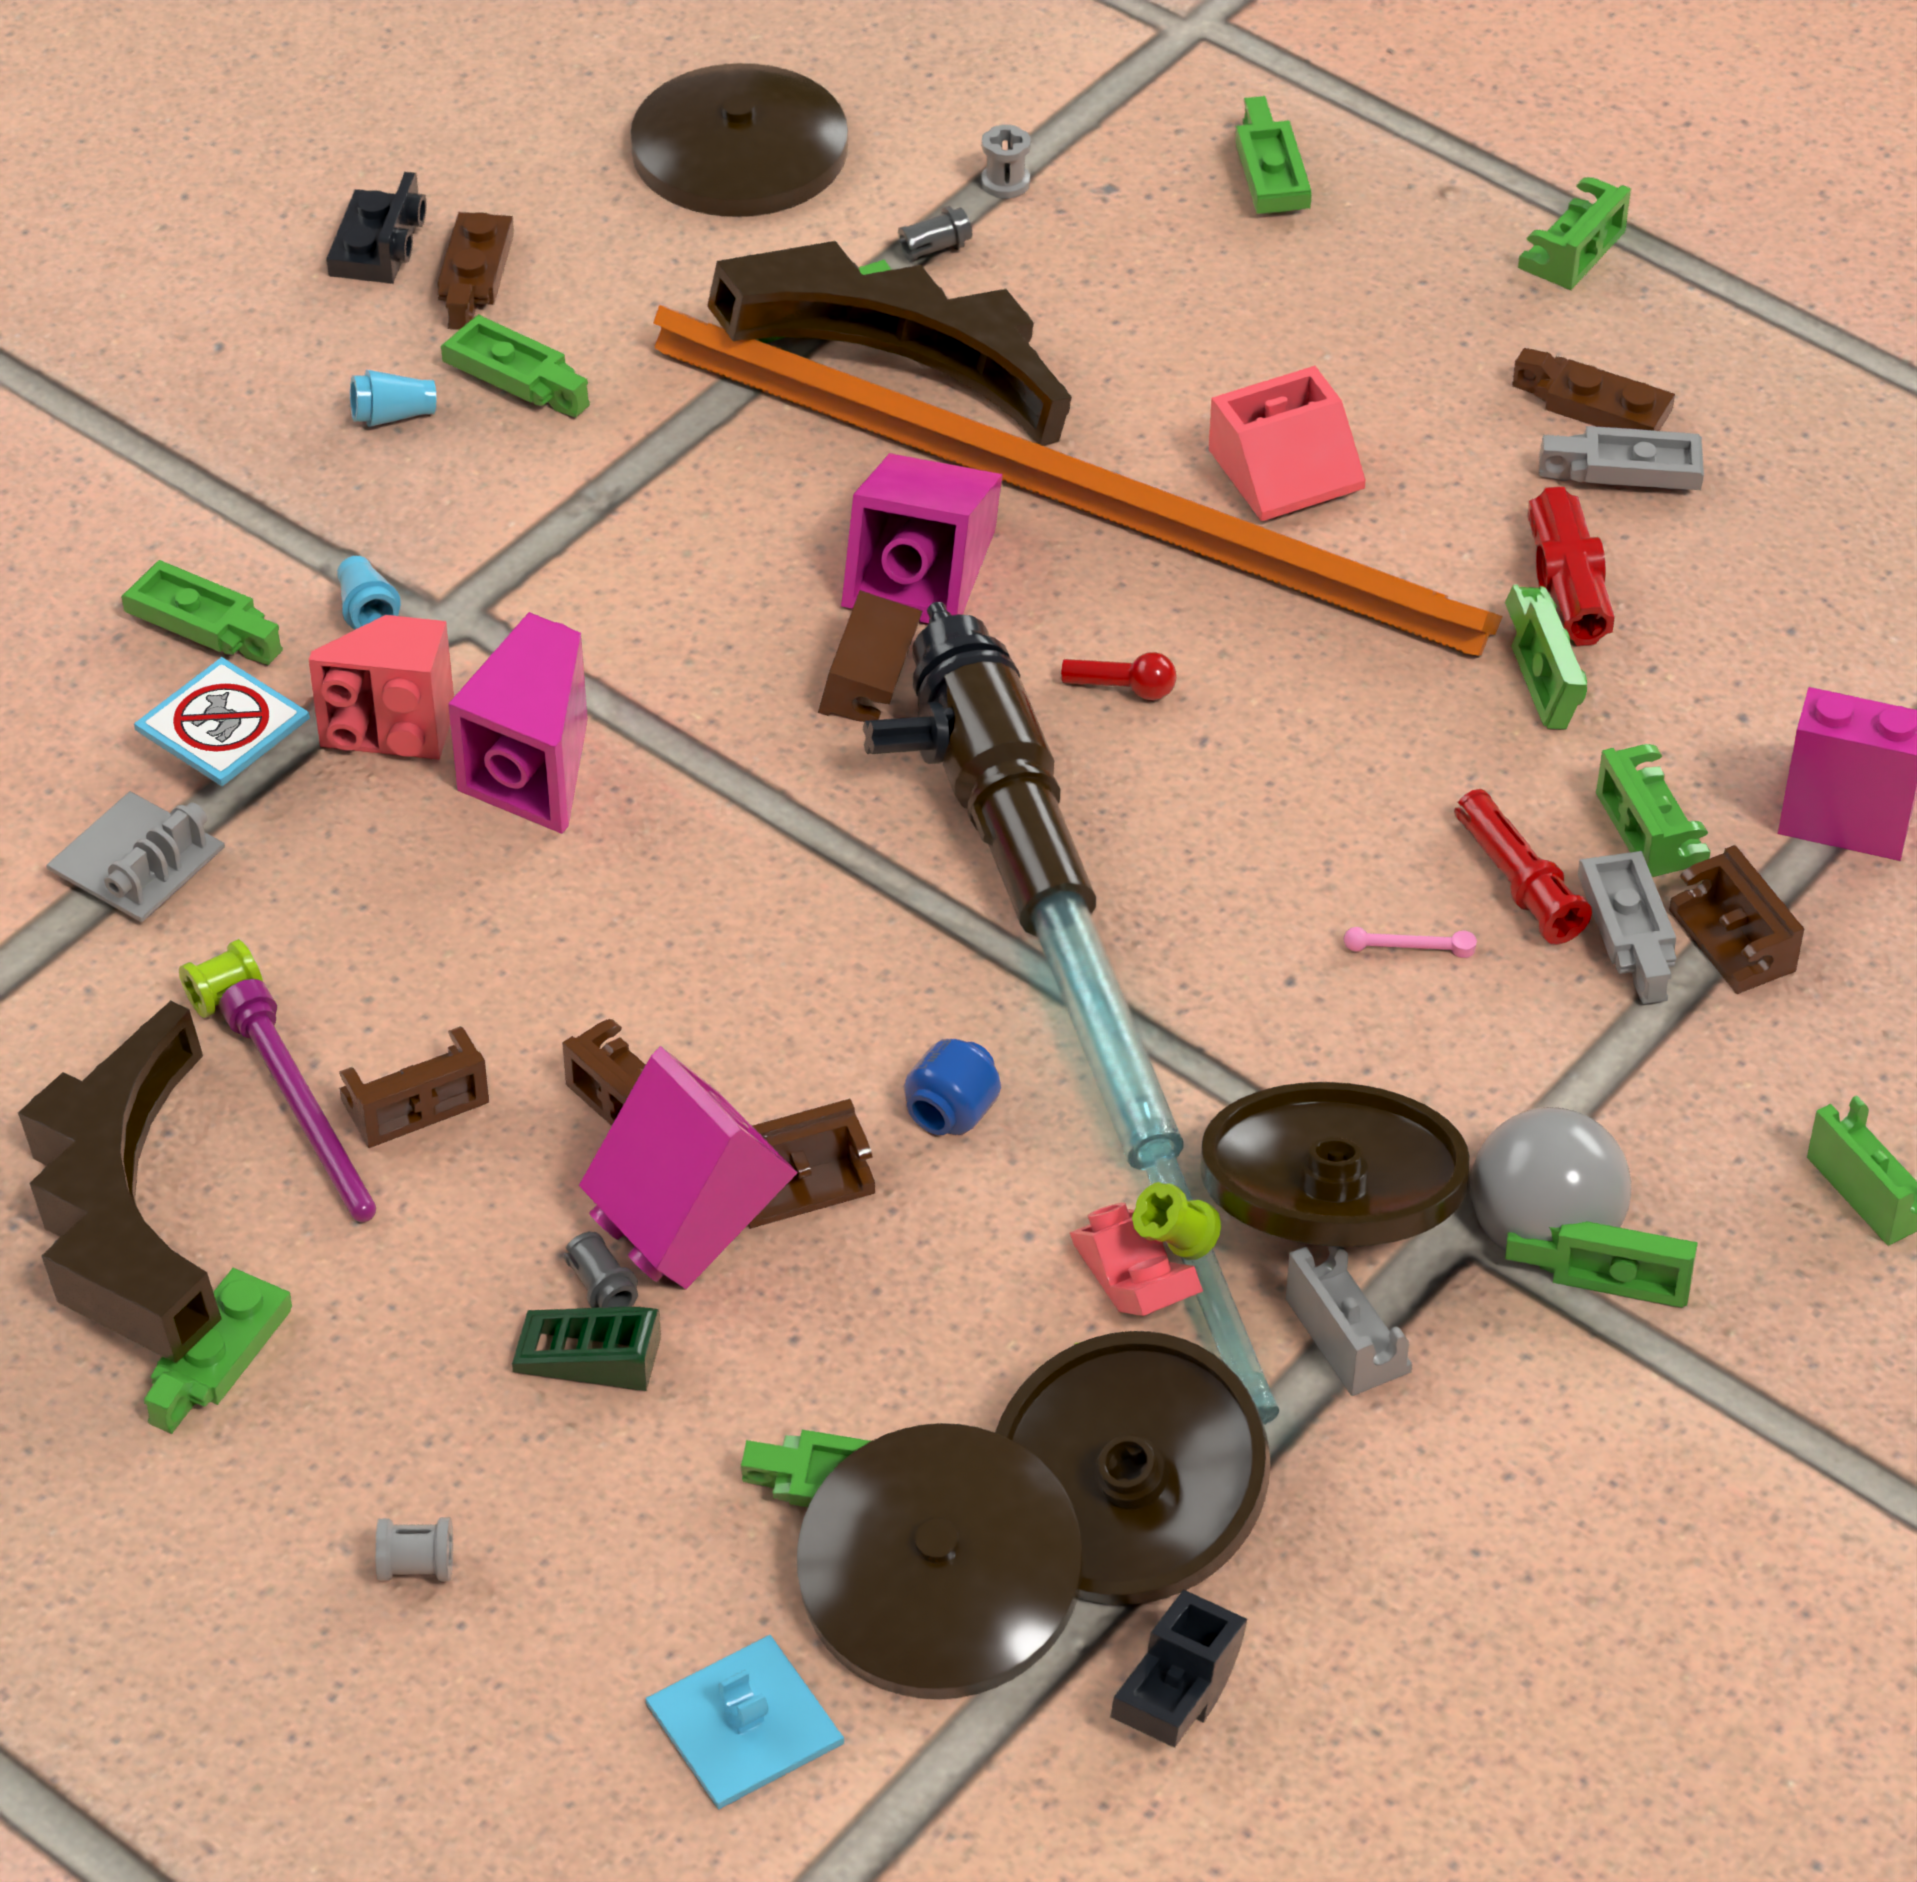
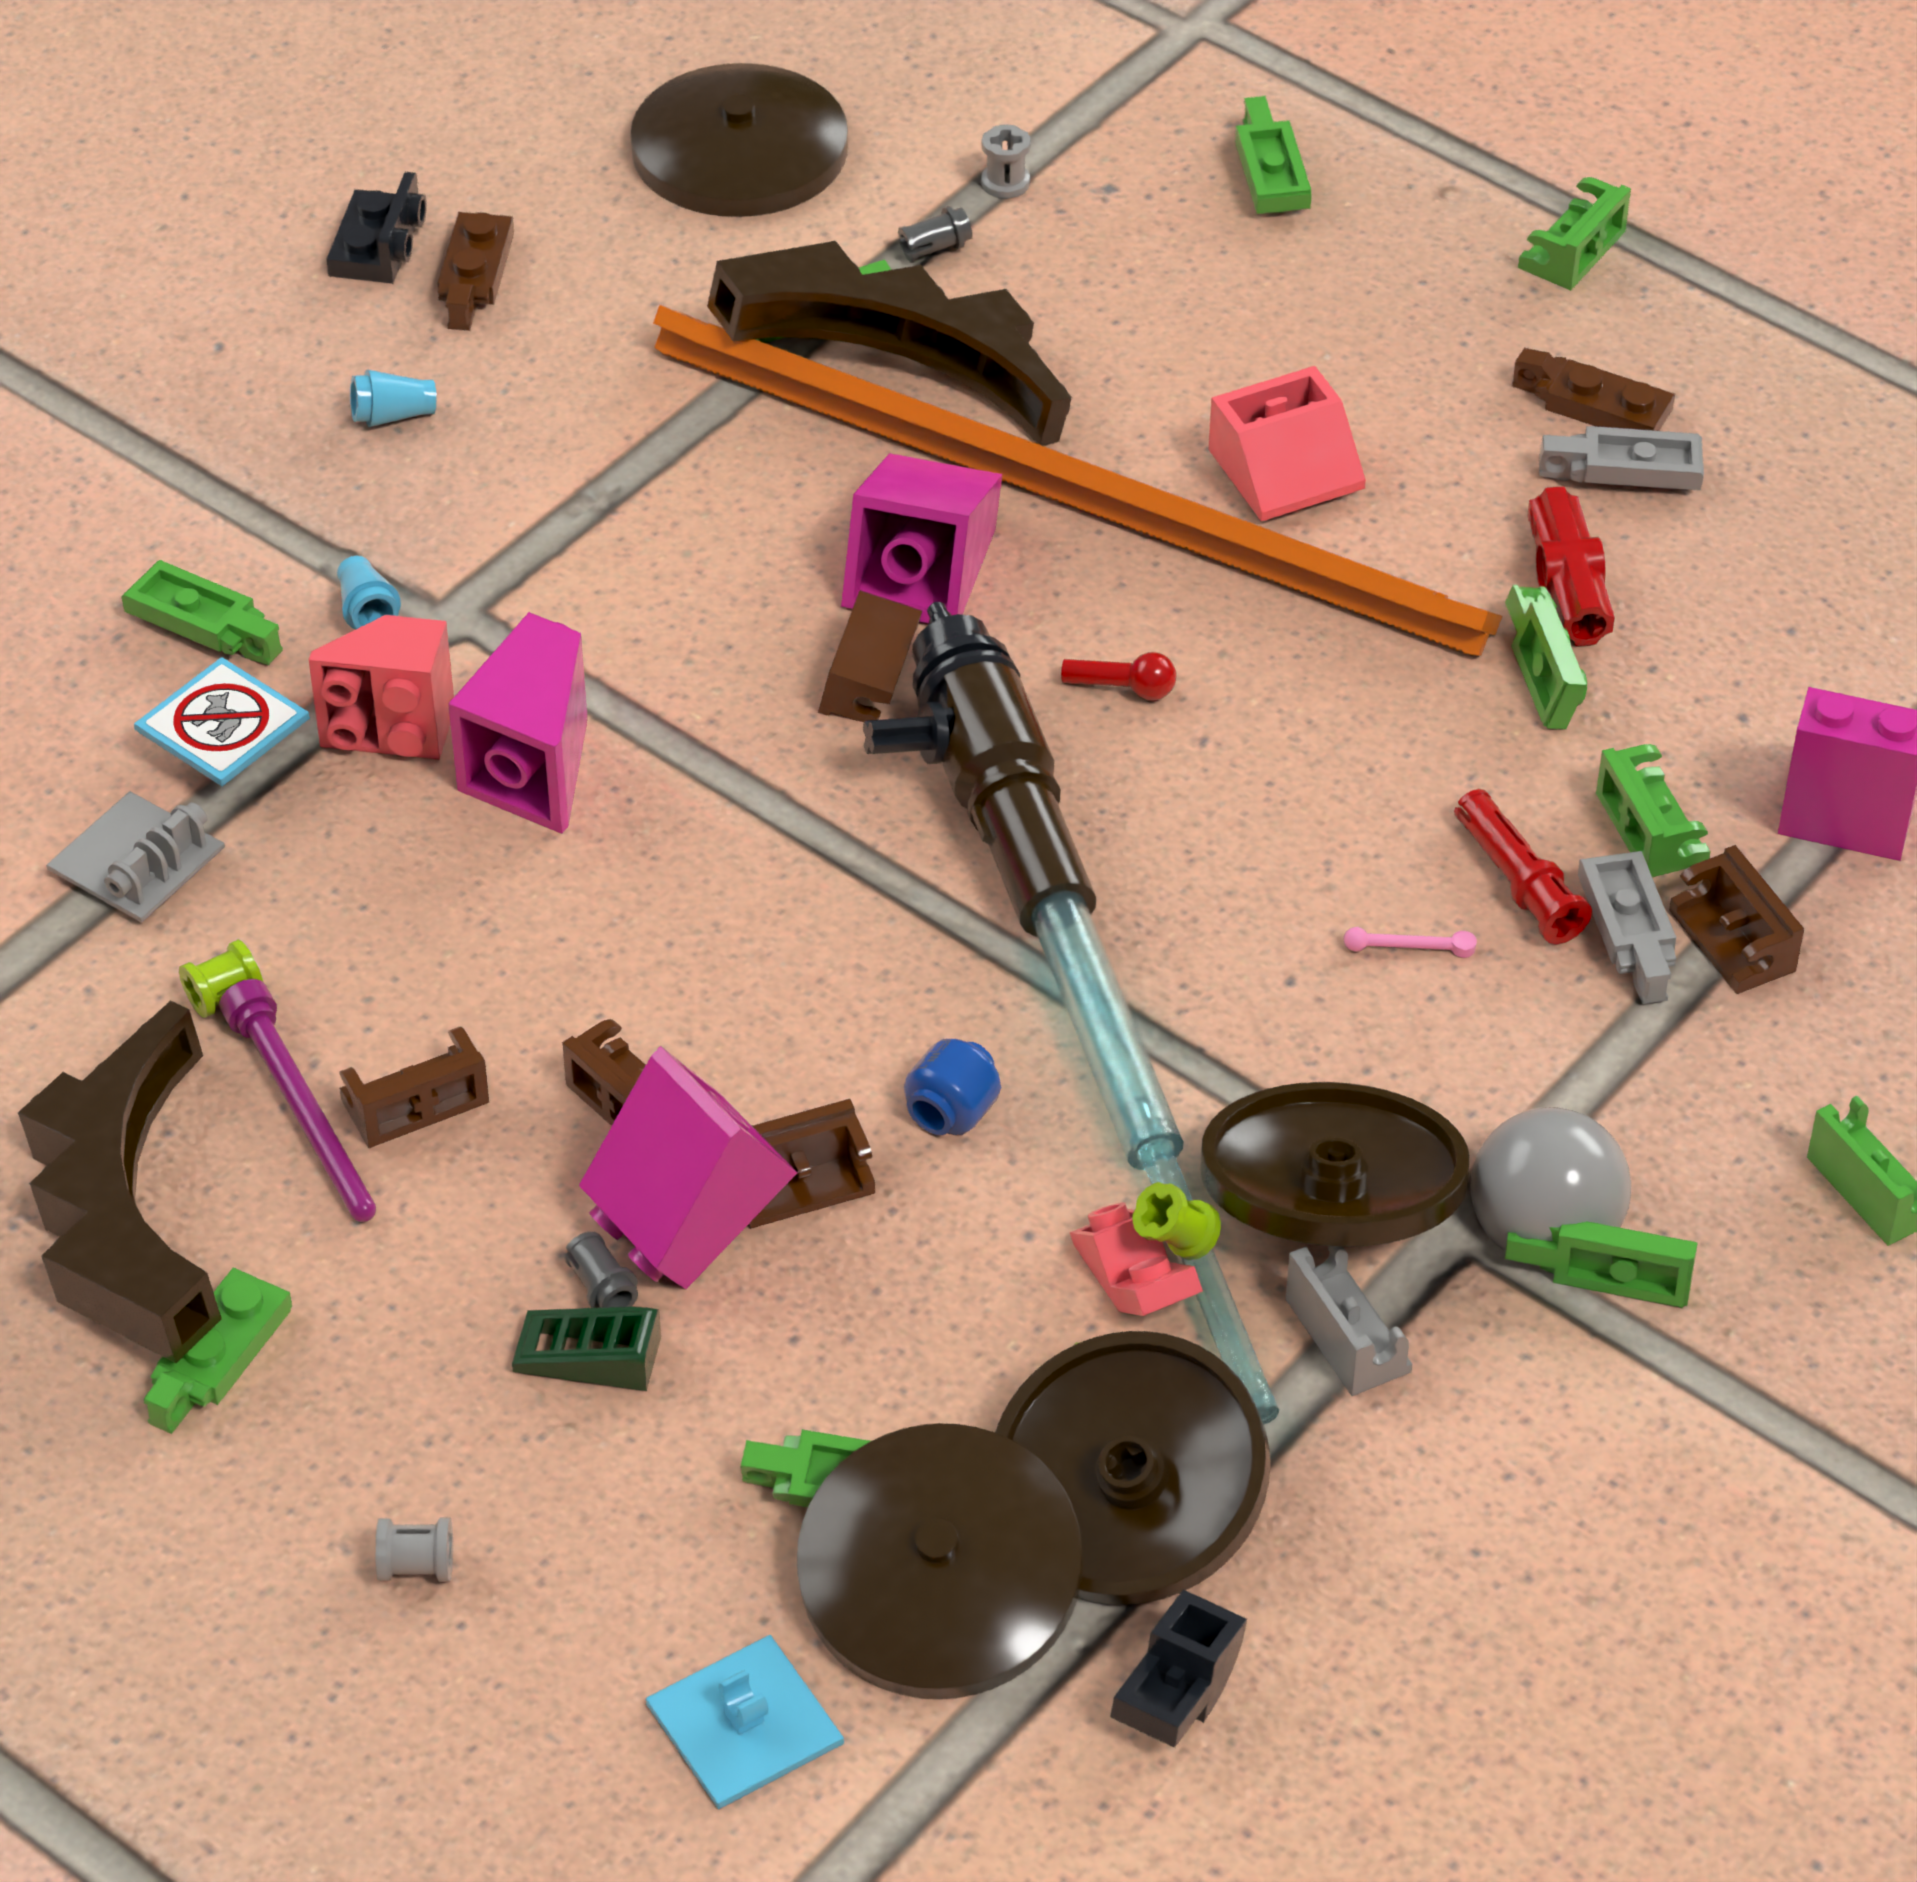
(517, 365): bright green hinge -> none

